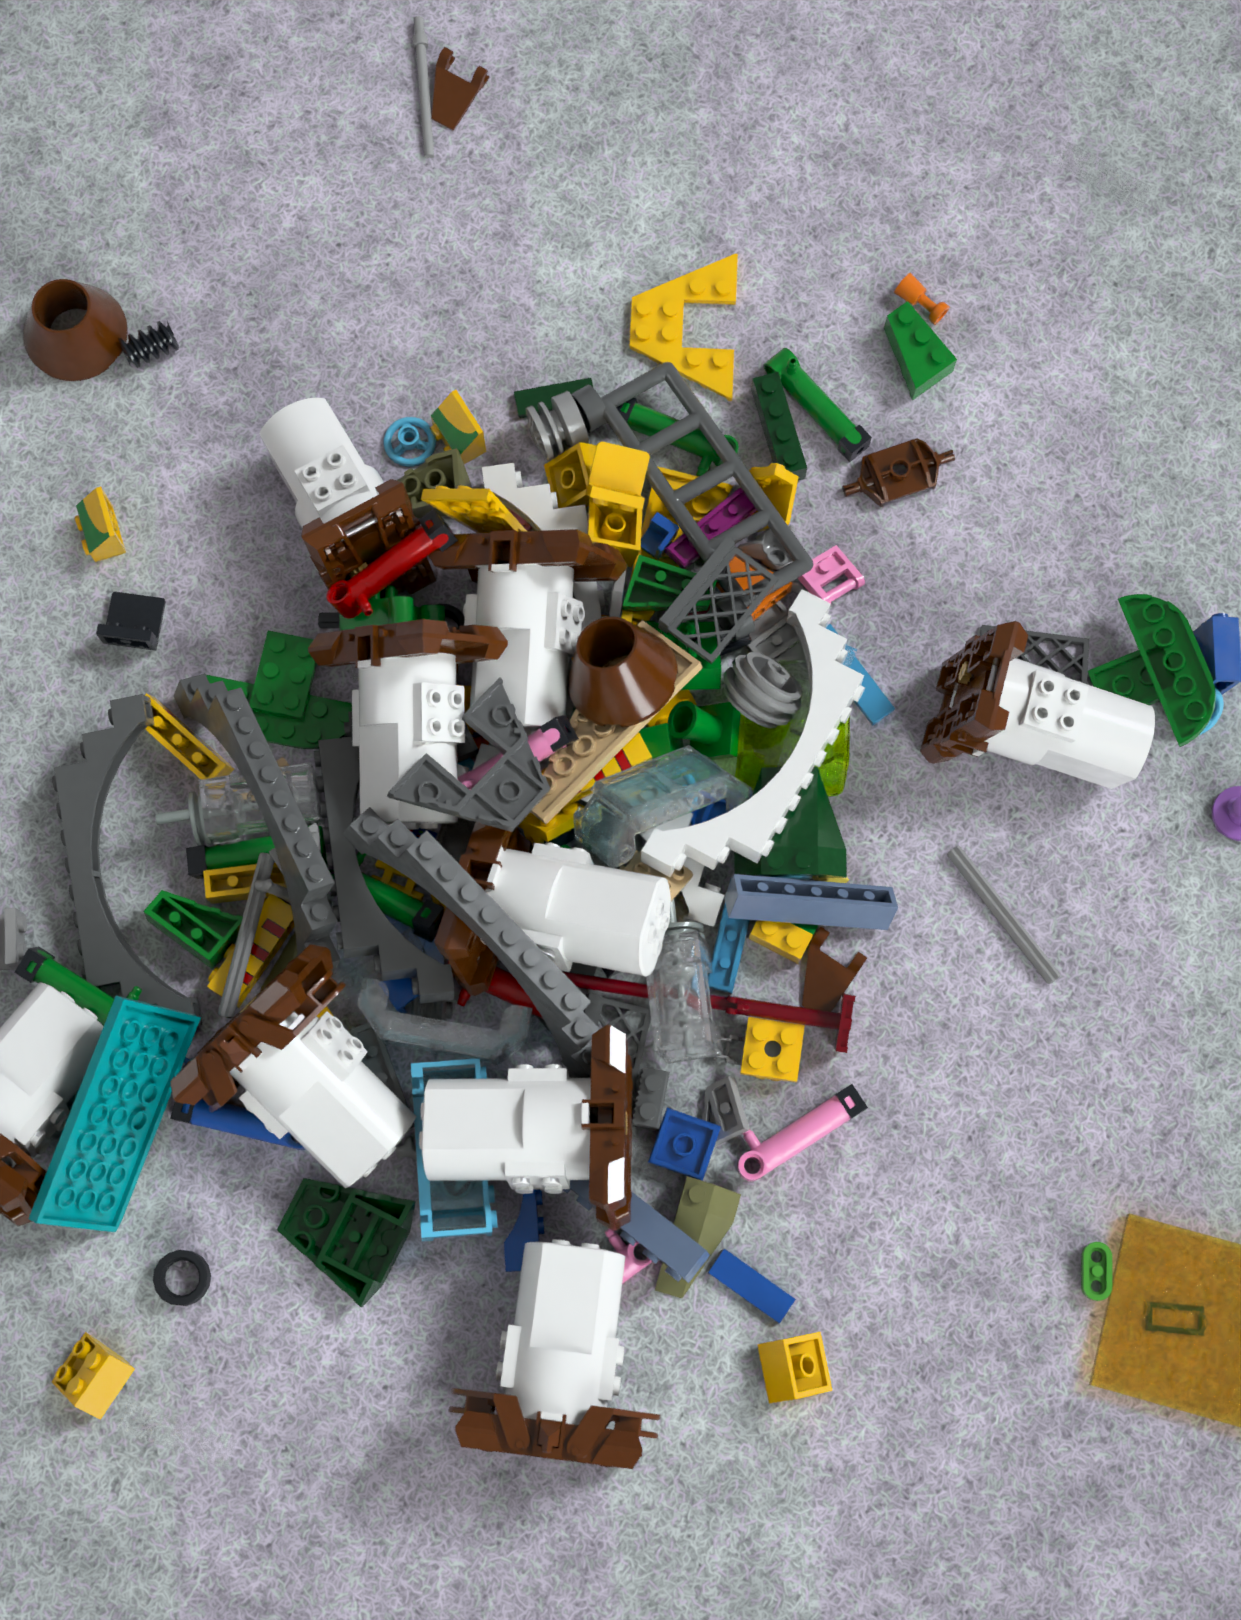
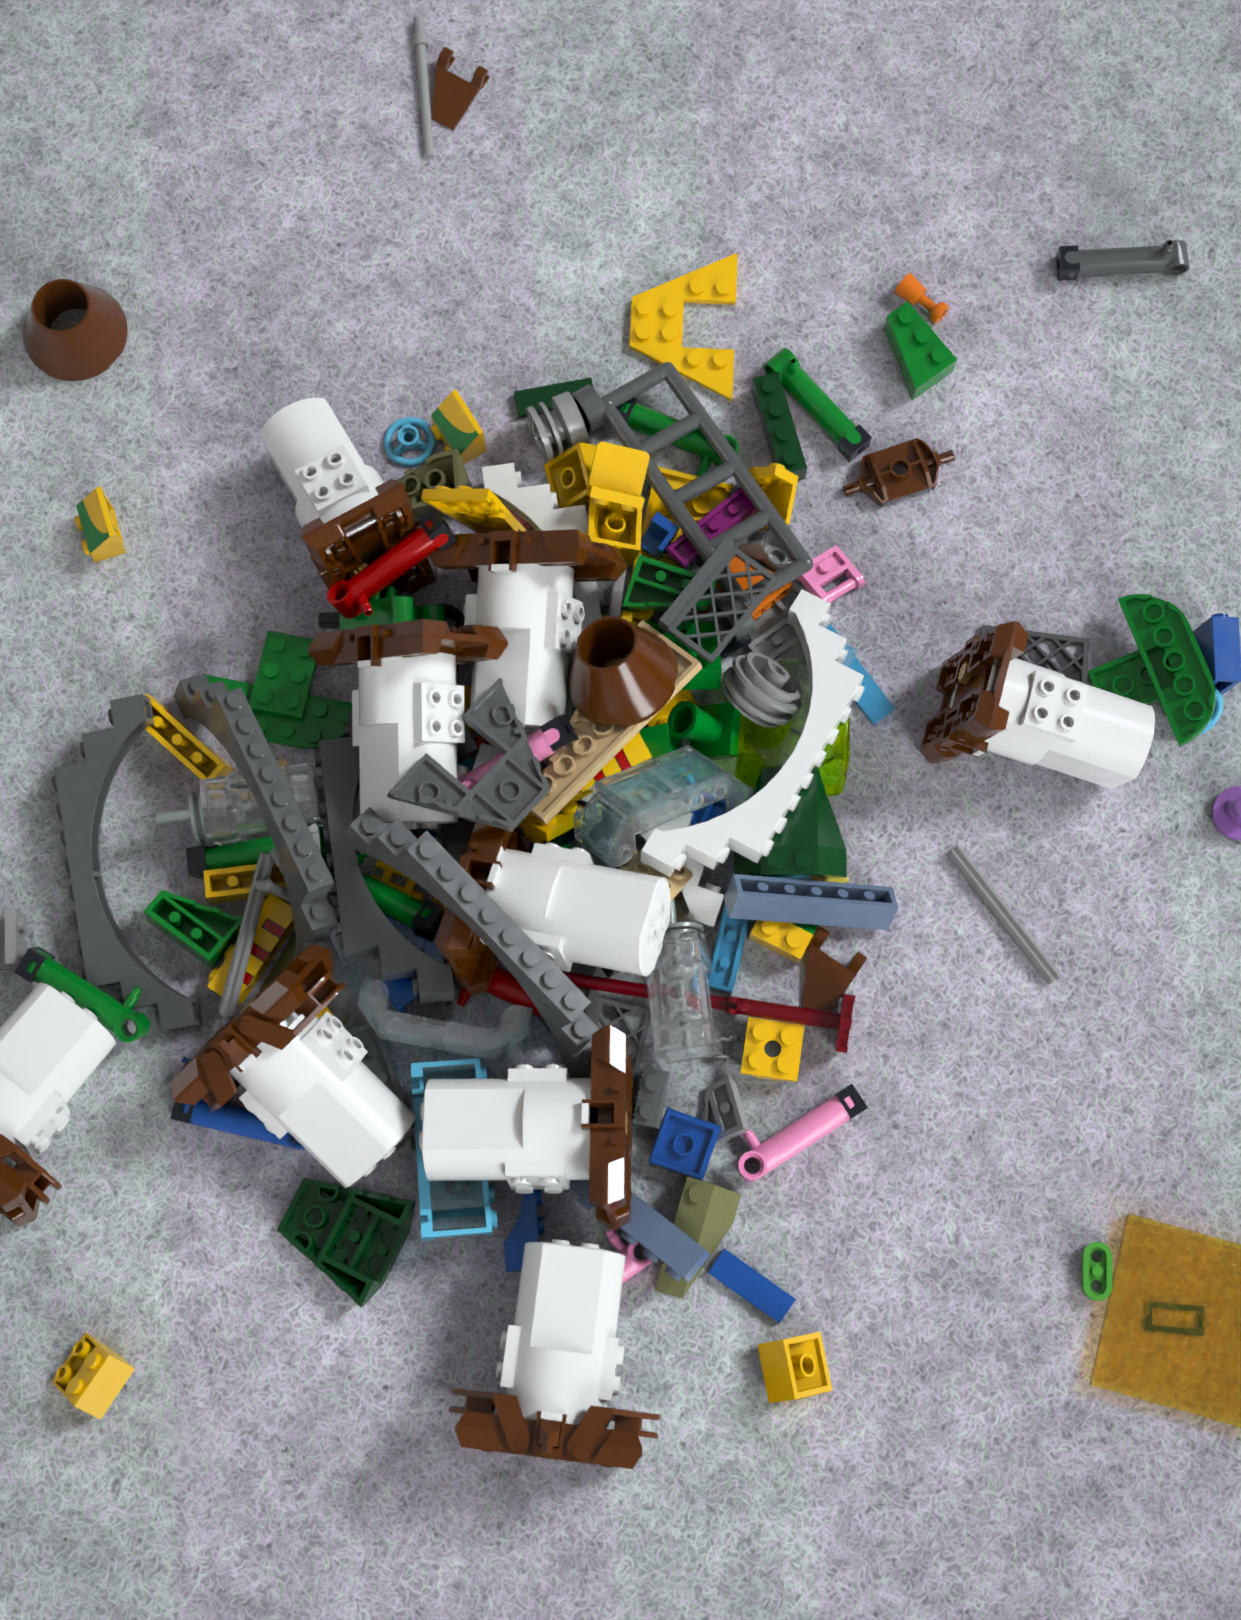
(114, 1116): teal plate -> none
(133, 621): black bracket -> none
(149, 343): black piece -> none
(160, 1275): black tyre -> none
(1168, 258): none -> dark grey piece

